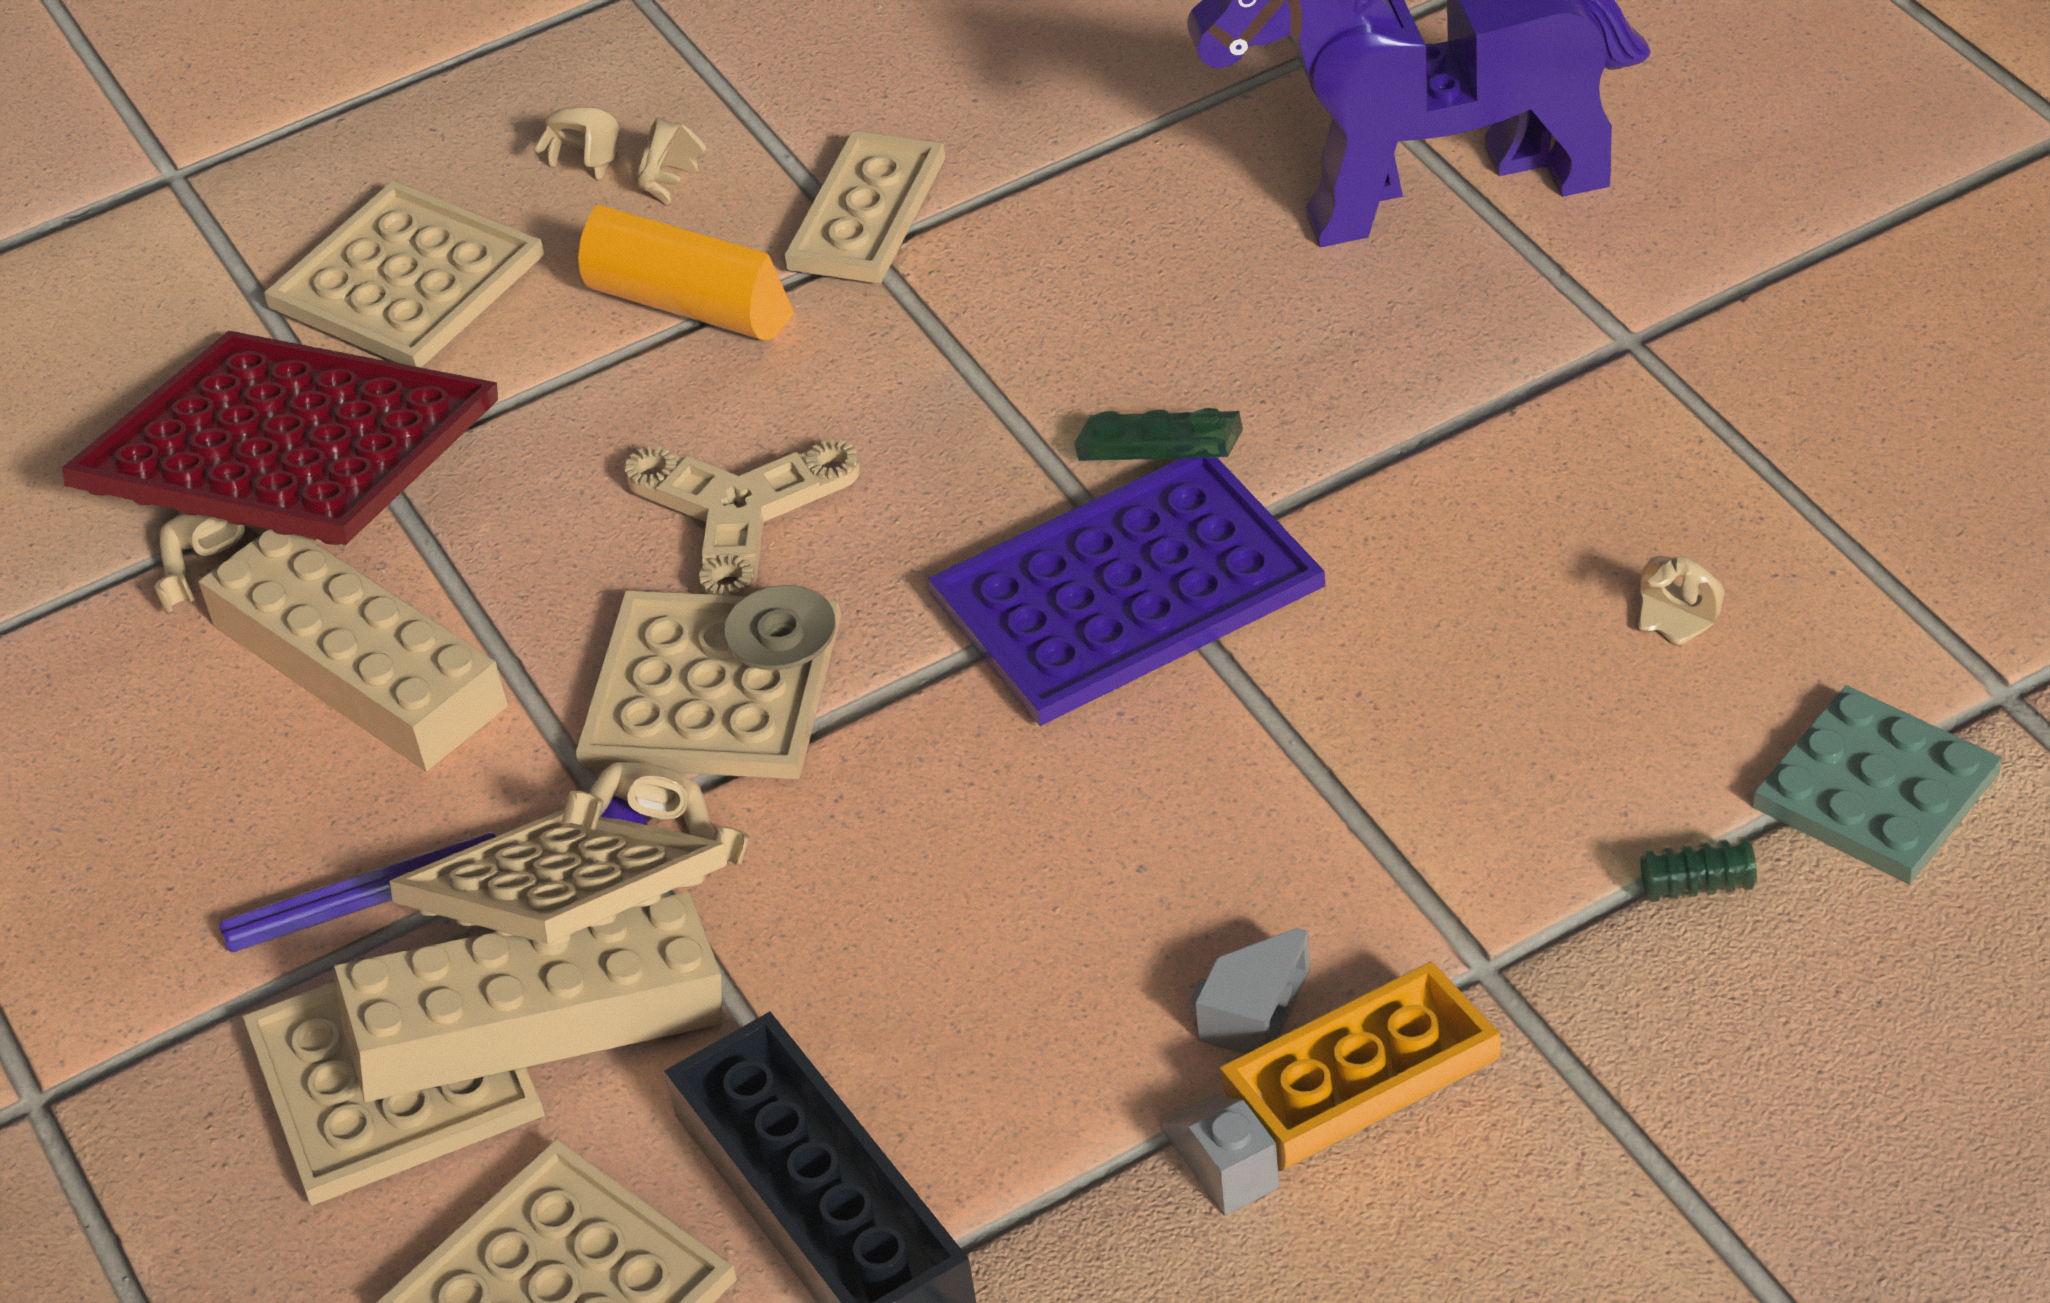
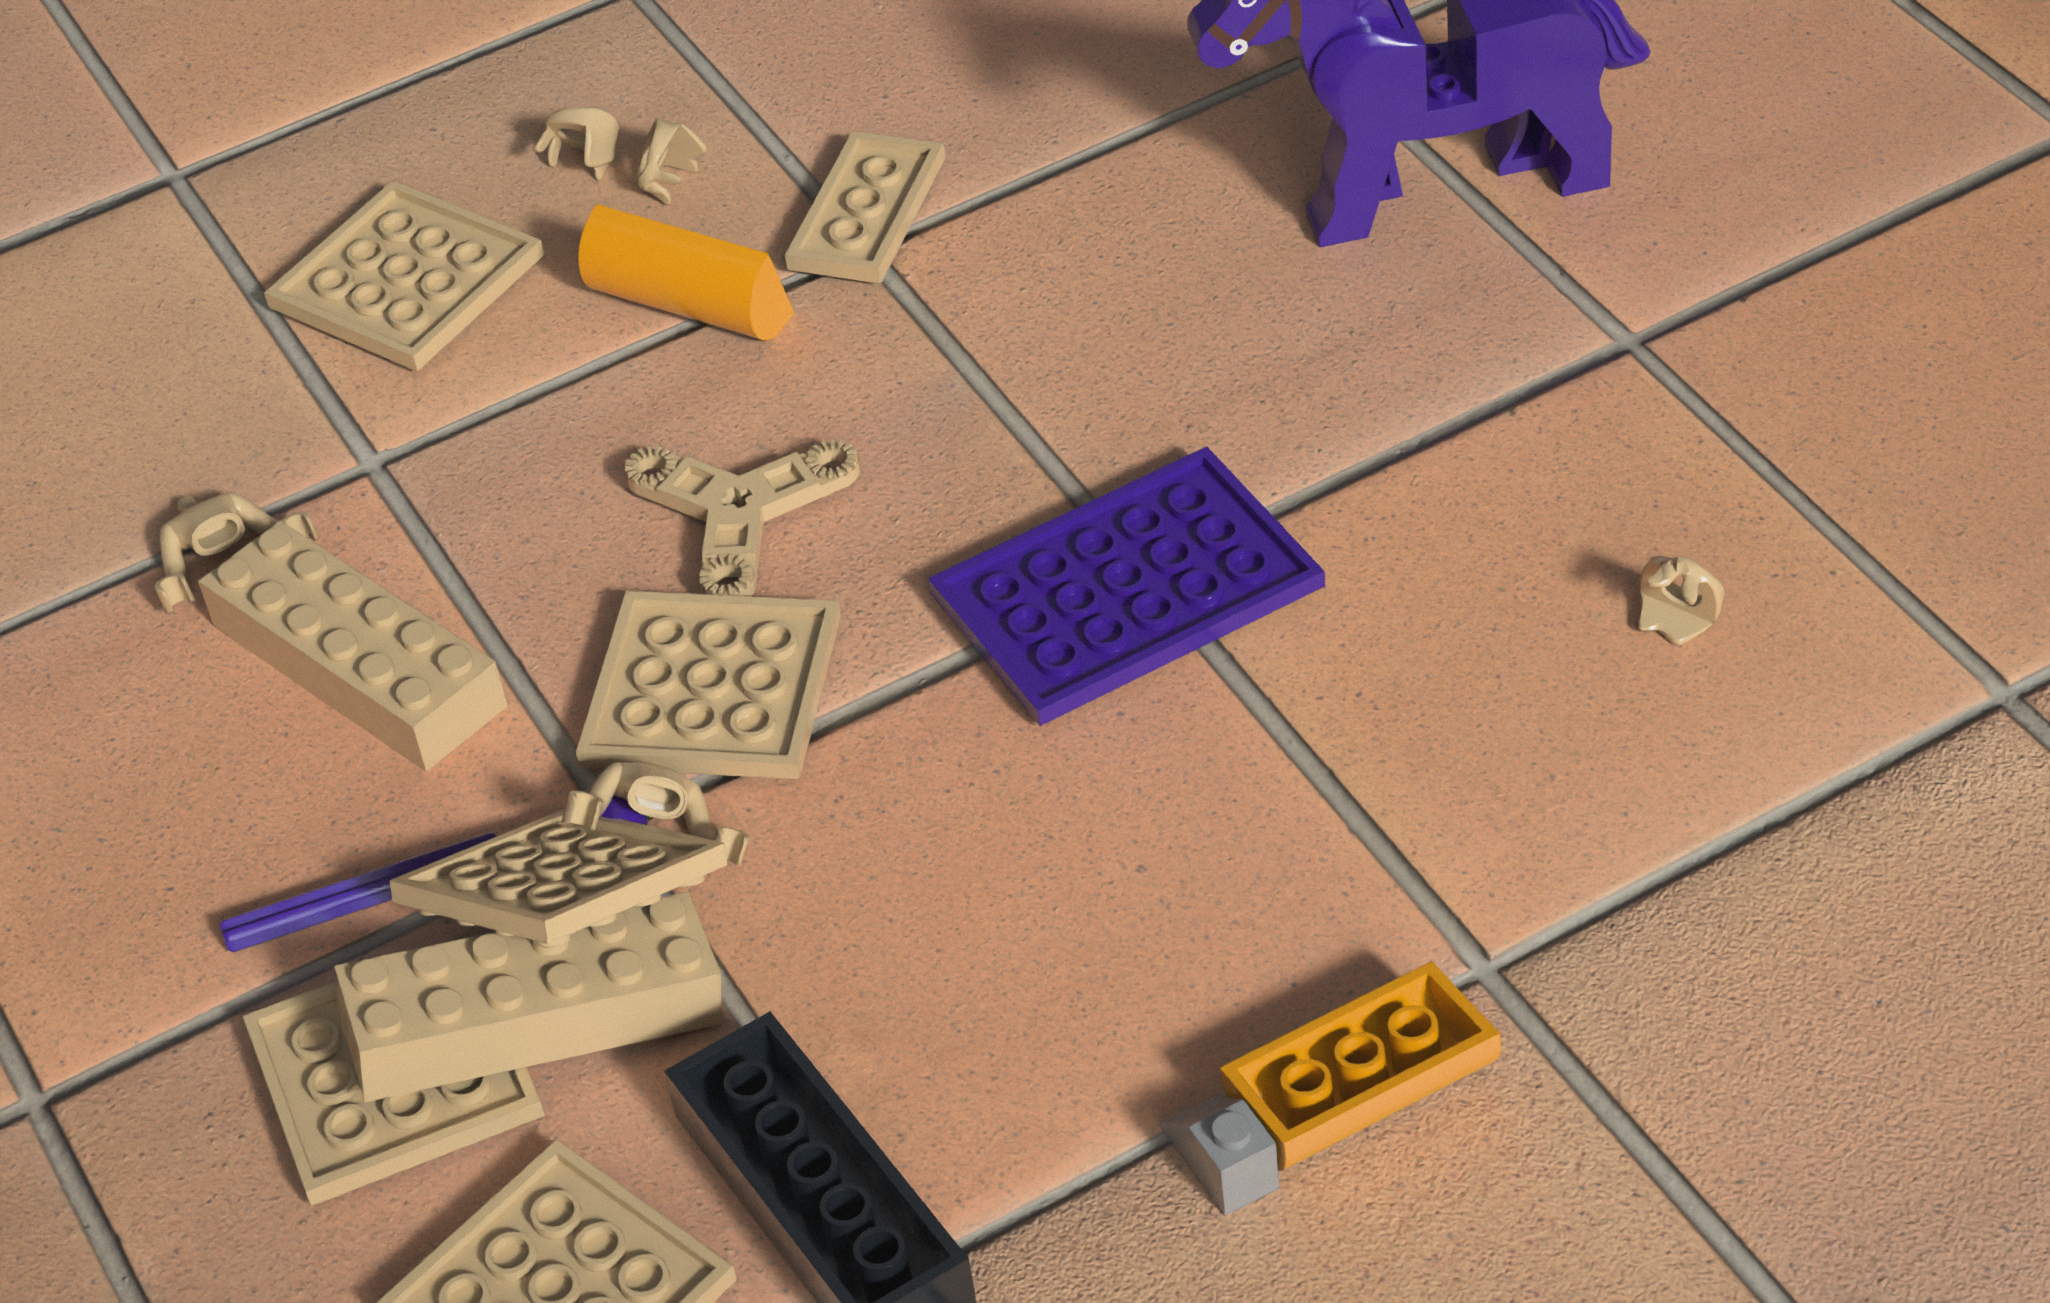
(282, 437): dark red plate -> none
(779, 627): dark tan dish -> none
(1158, 435): clear green plate -> none
(1251, 992): light grey slope -> none
(1698, 869): clear green piece -> none
(1877, 783): sand green plate -> none

